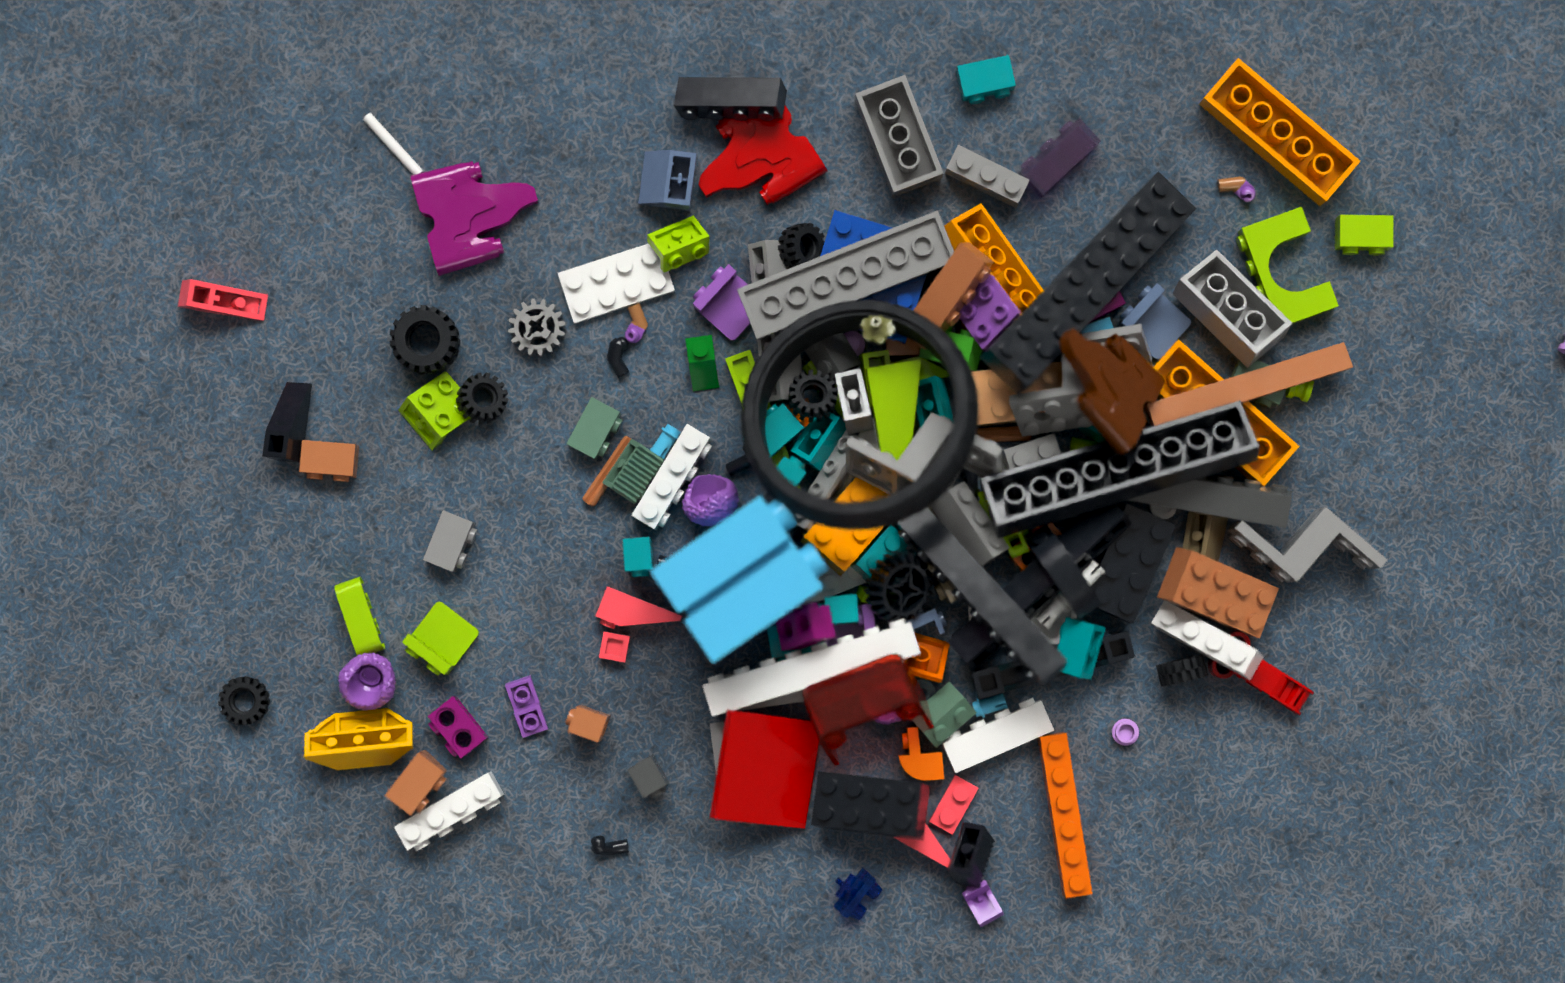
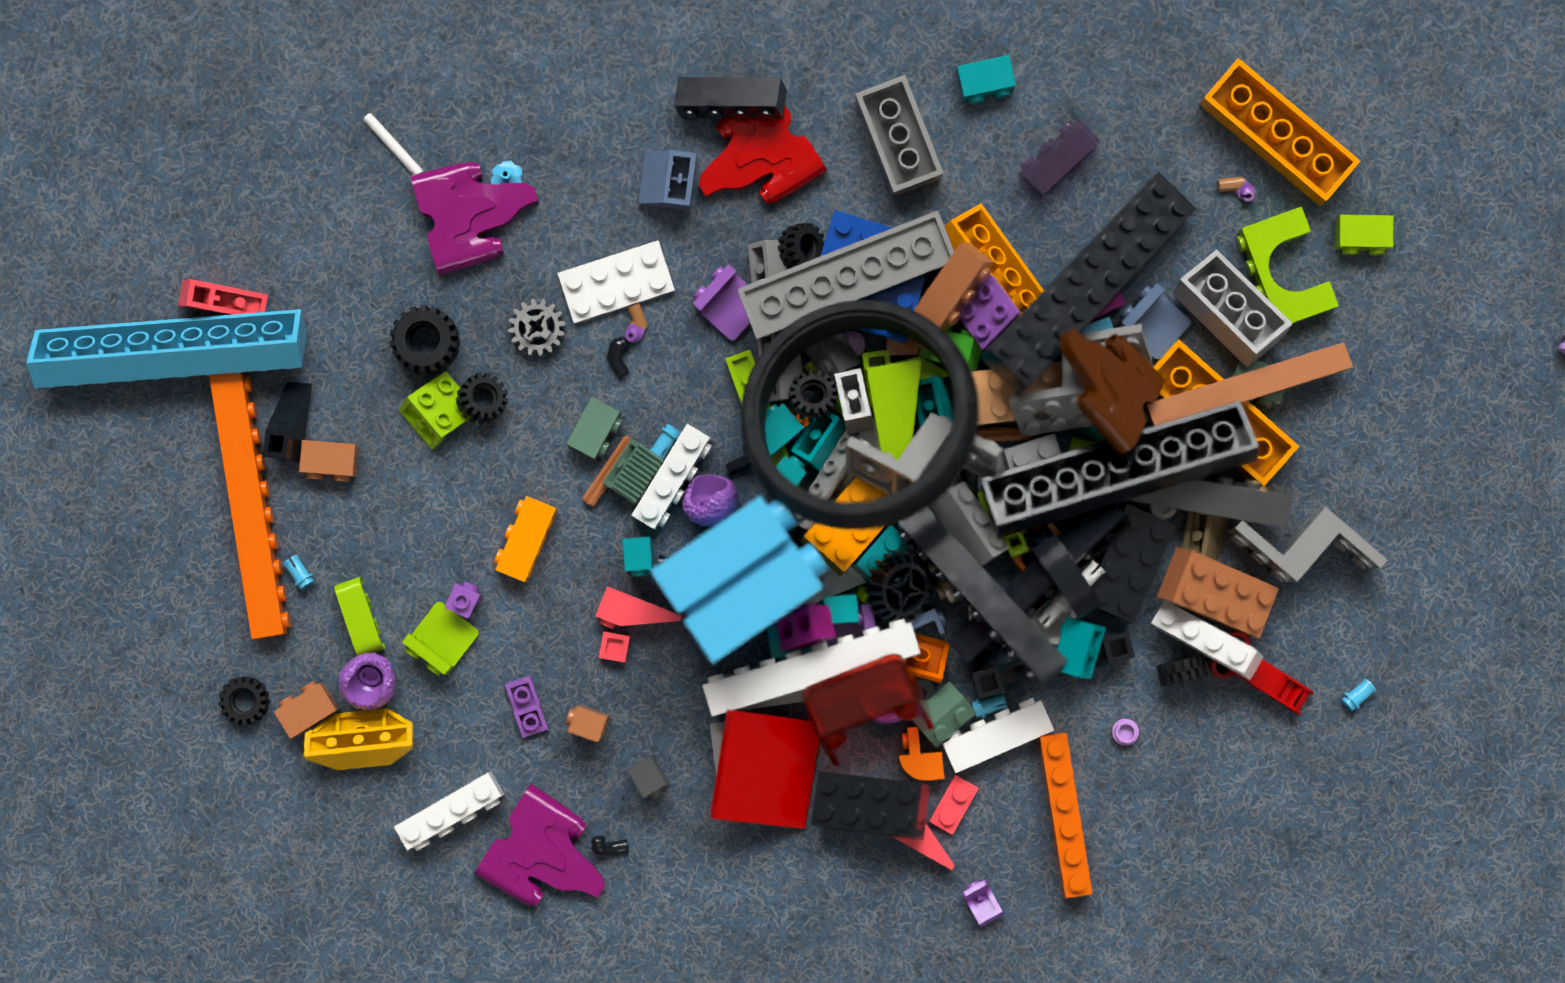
(167, 348): none -> medium azure brick
(249, 505): none -> orange brick
(299, 573): none -> medium azure pin
(306, 710): none -> nougat brick
(417, 782): nougat slope -> none
(450, 541): light grey brick -> none
(462, 722): magenta brick -> none
(463, 599): none -> medium lavender bracket
(514, 173): none -> medium azure plant
(525, 538): none -> light orange brick
(540, 849): none -> magenta rock
(679, 243): lime bracket -> none
(702, 363): green slope -> none
(852, 892): clear blue hips -> none
(879, 331): olive plant -> none
(971, 855): black brick -> none
(987, 176): light grey brick -> none
(1301, 391): lime wheel -> none
(1358, 695): none -> medium azure pin

